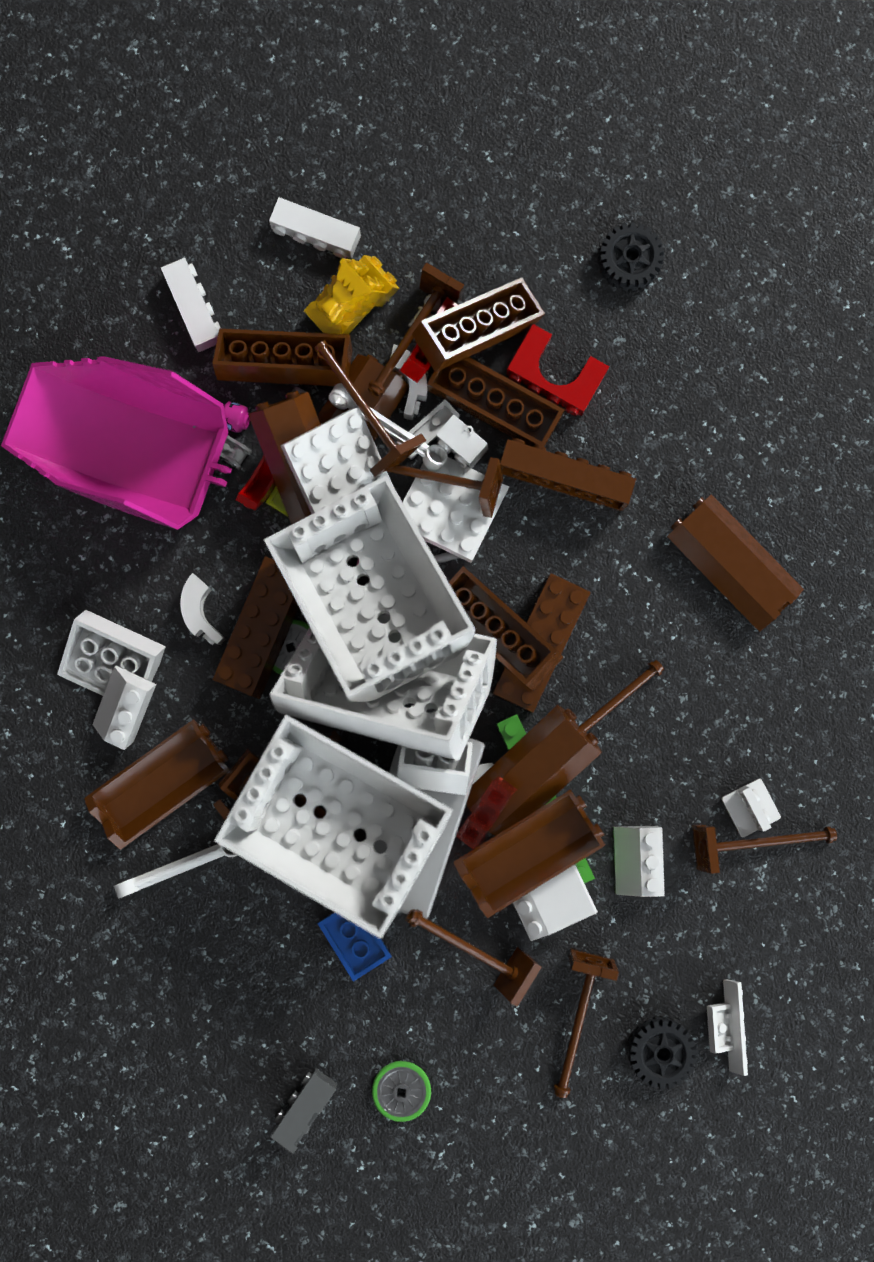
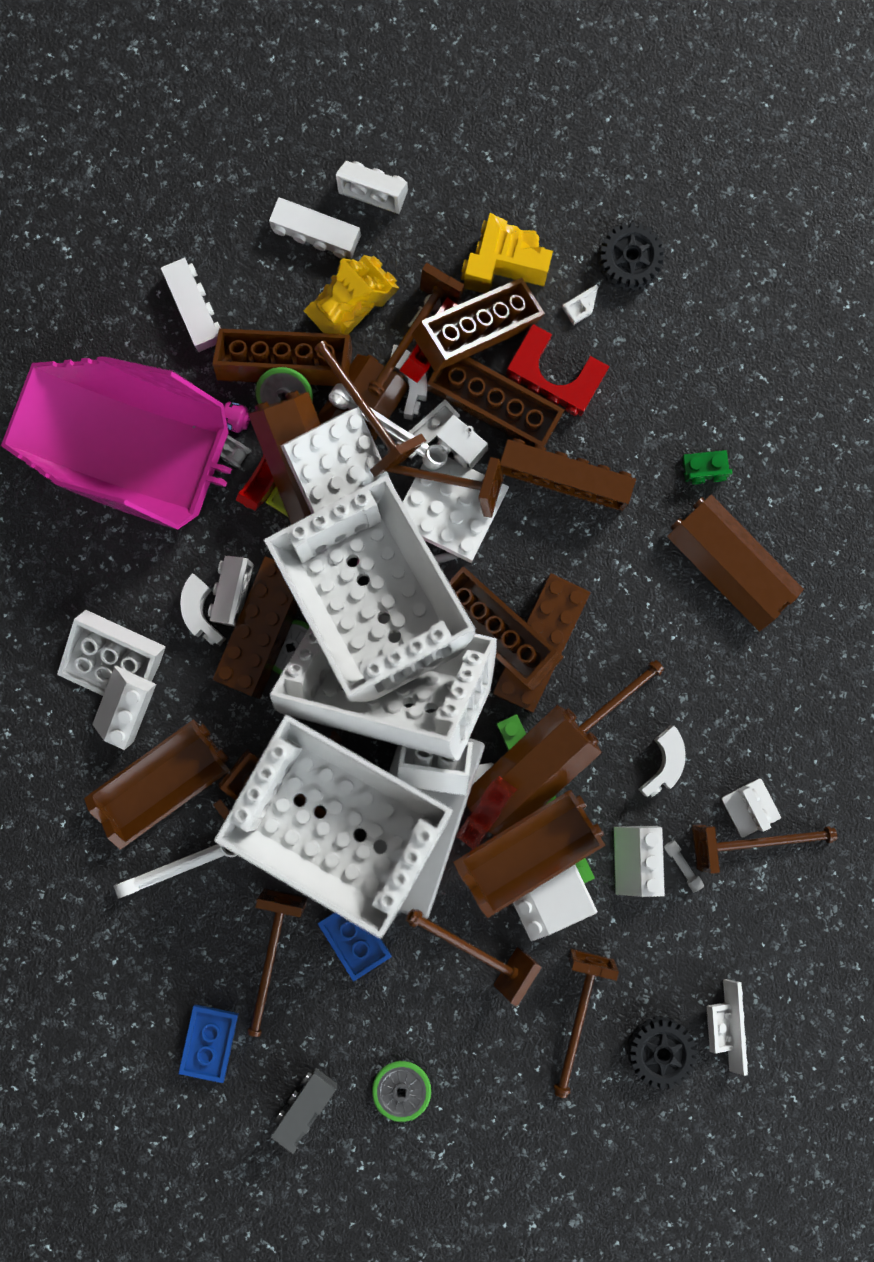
(208, 1043): none -> blue plate
(230, 590): none -> white slope
(280, 380): none -> flat silver wheel
(281, 904): none -> reddish brown tile
(371, 186): none -> white slope
(506, 253): none -> yellow brick
(581, 306): none -> white tile
(672, 763): none -> white arch
(673, 850): none -> light grey bar
(706, 466): none -> green bracket

